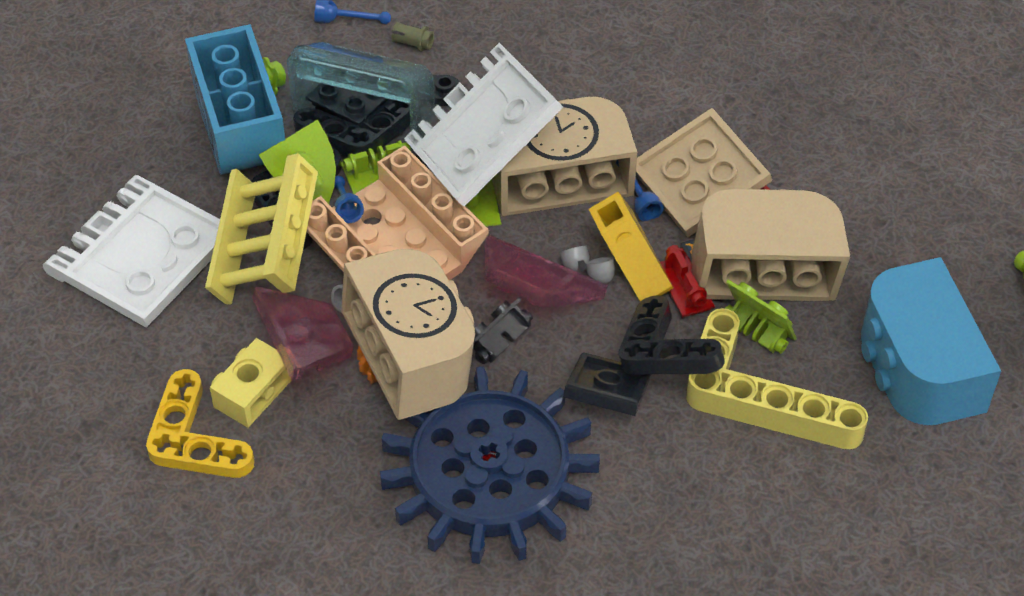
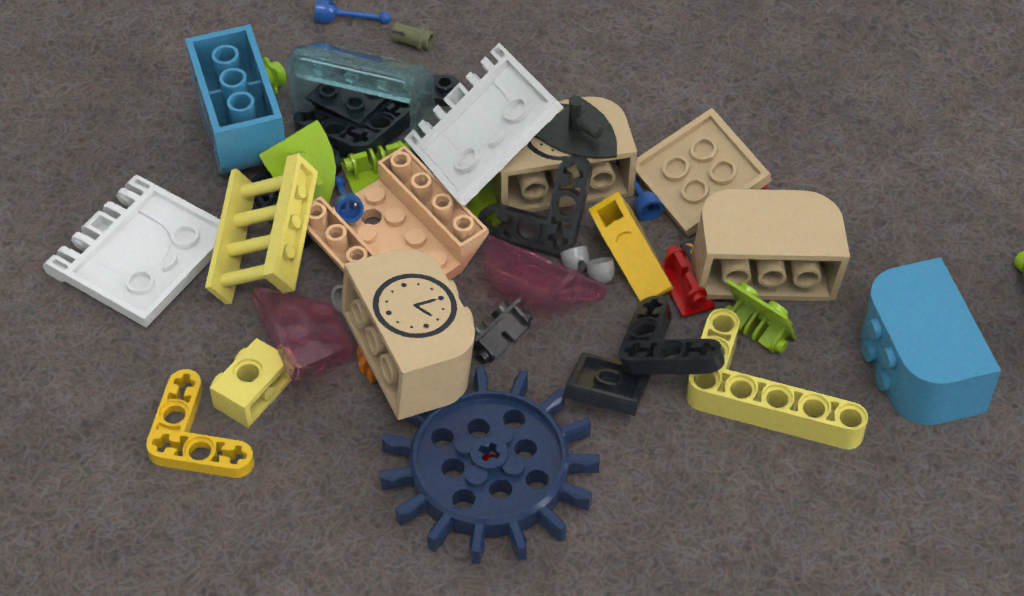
(546, 225): none -> black beam
(580, 131): none -> pearl dark grey shield

